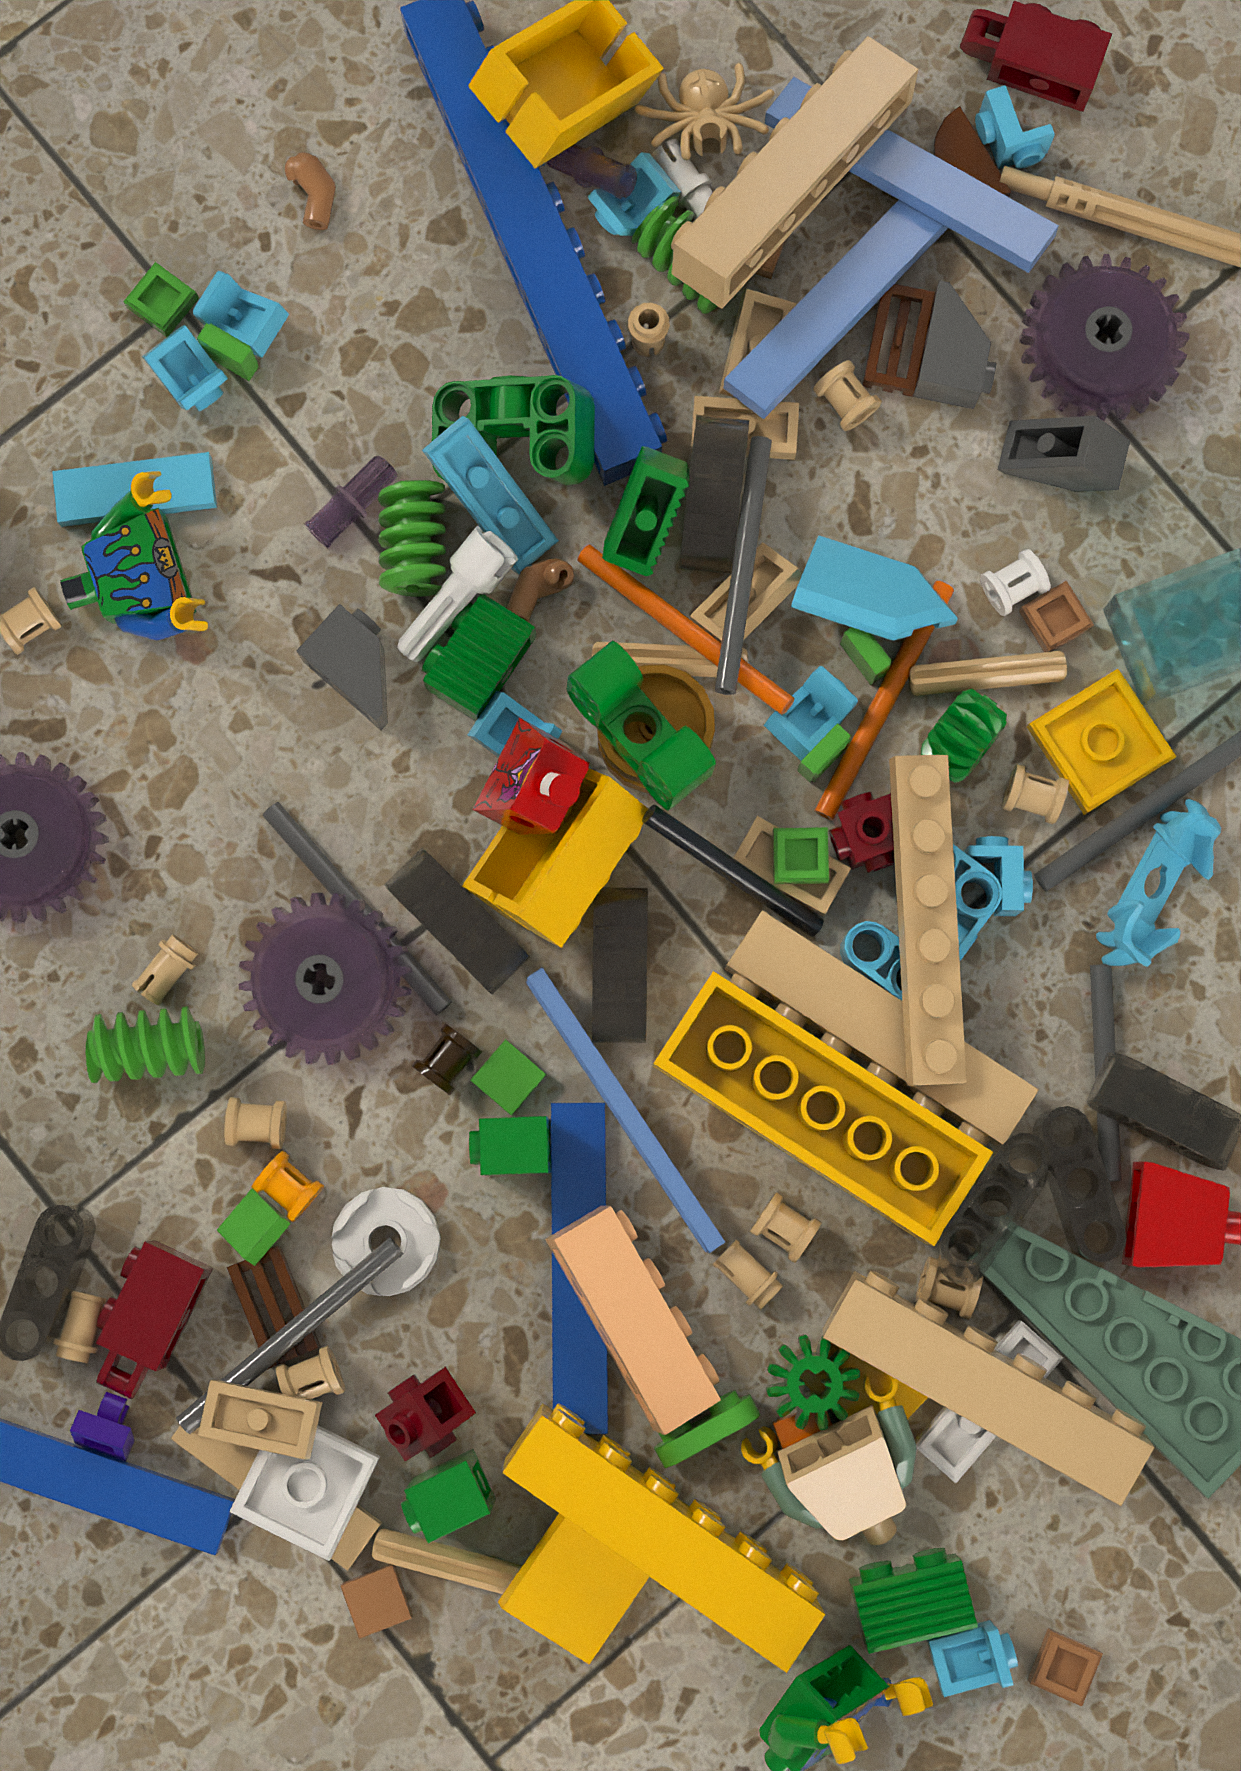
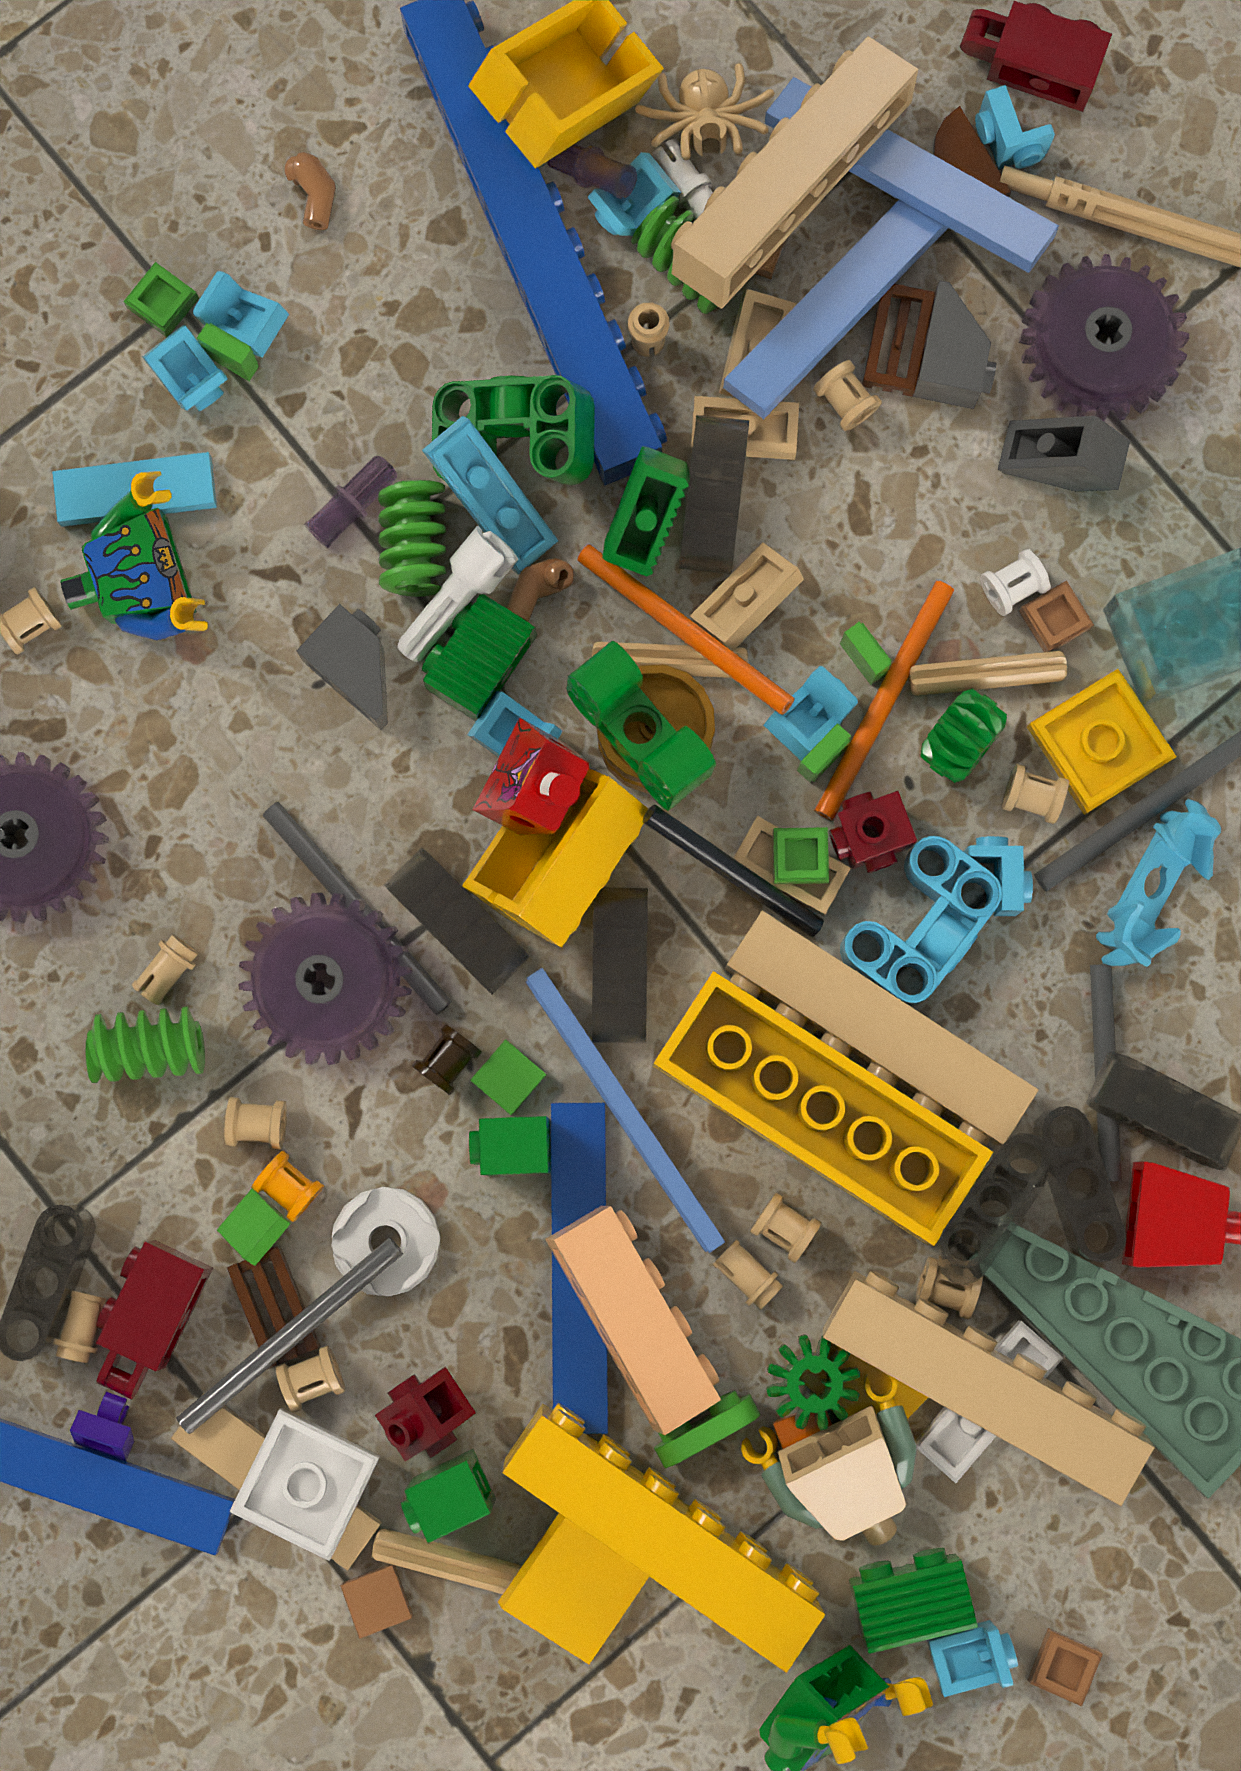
(260, 1419): tan plate -> none
(743, 566): dark grey piece -> none
(868, 592): medium azure tile -> none
(927, 920): tan plate -> none

